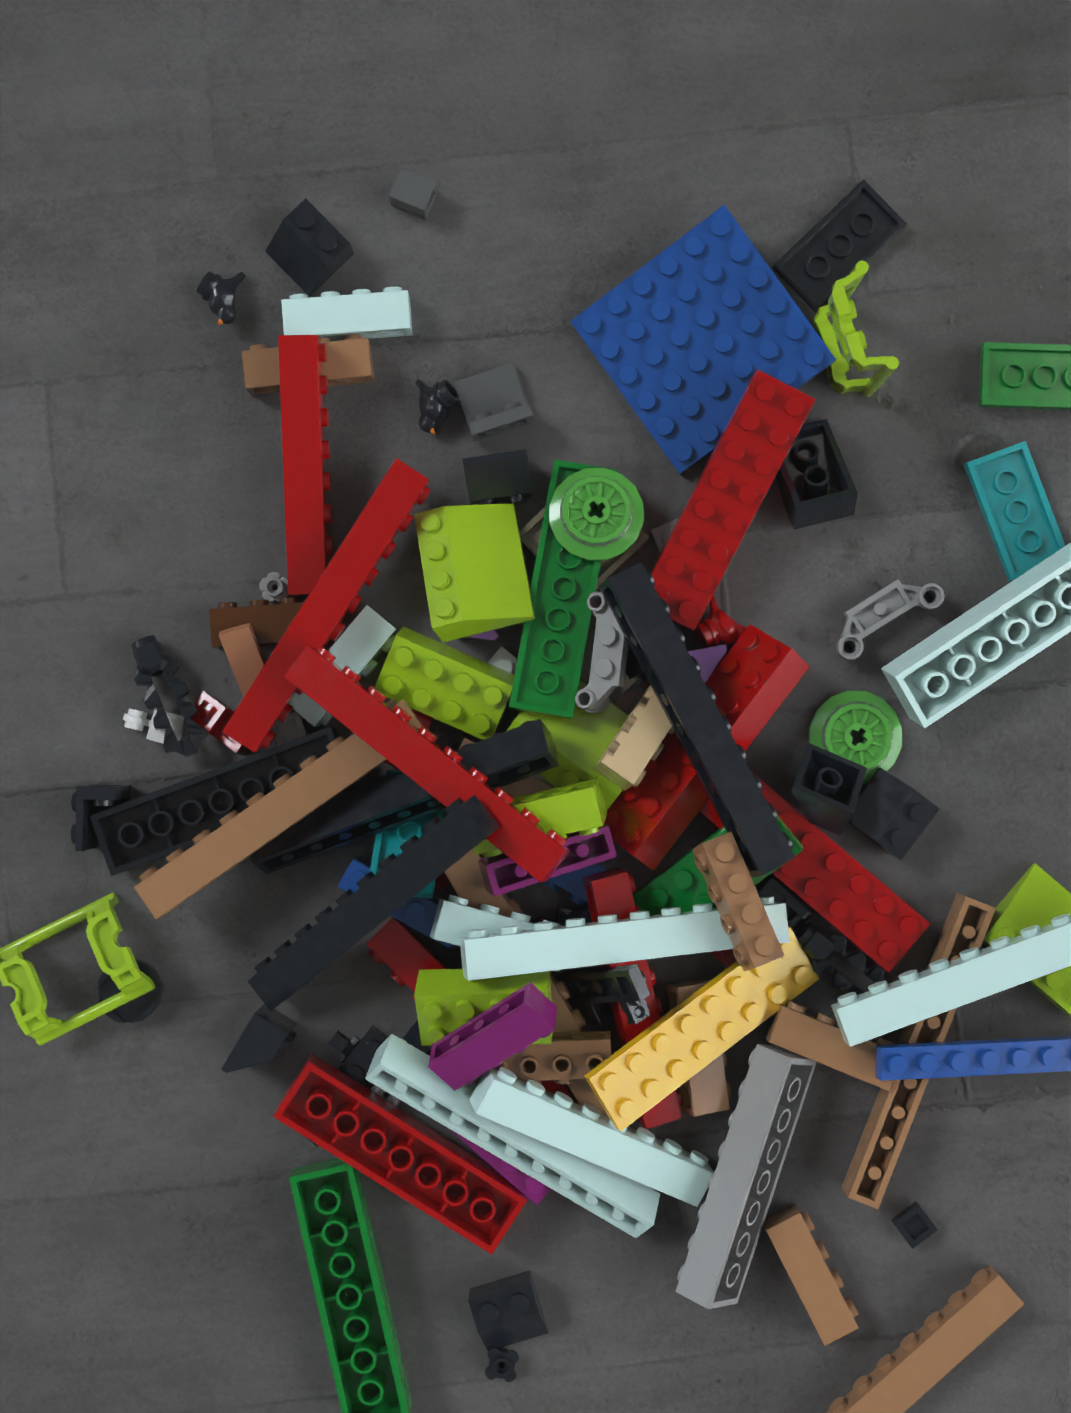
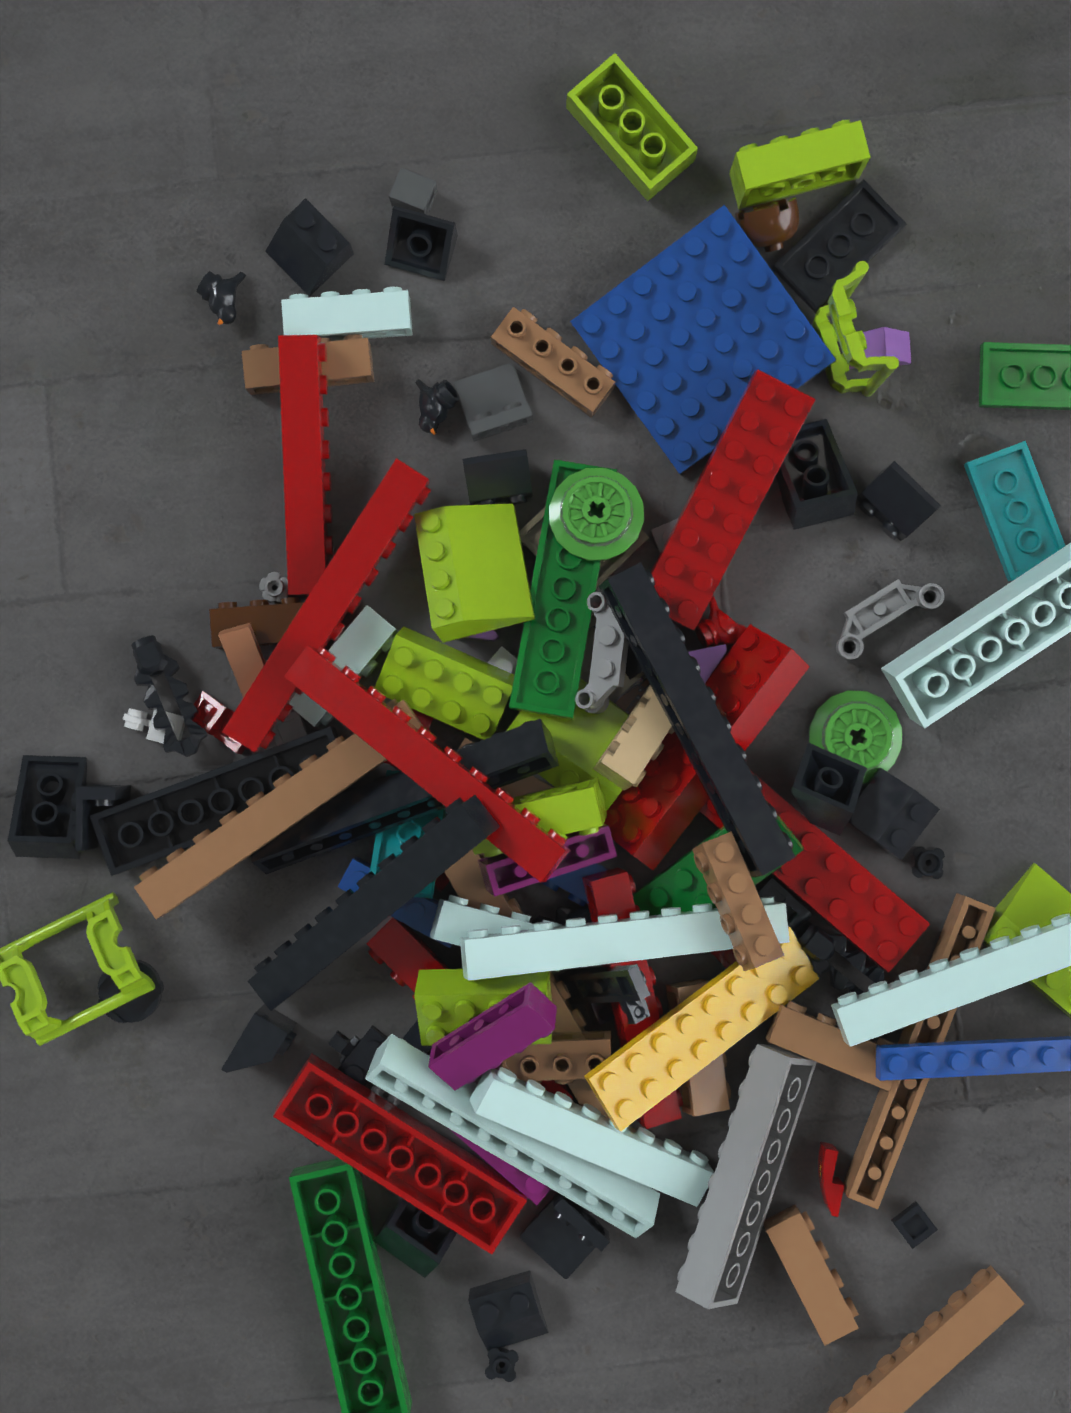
(43, 806): none -> black slope
(415, 1237): none -> black slope
(420, 243): none -> black slope
(552, 361): none -> medium nougat brick
(564, 1235): none -> black bracket
(631, 127): none -> lime brick
(770, 223): none -> reddish brown cylinder
(799, 163): none -> lime brick
(831, 1186): none -> red slope
(888, 342): none -> medium lavender slope
(897, 502): none -> black slope
(934, 869): none -> black plate

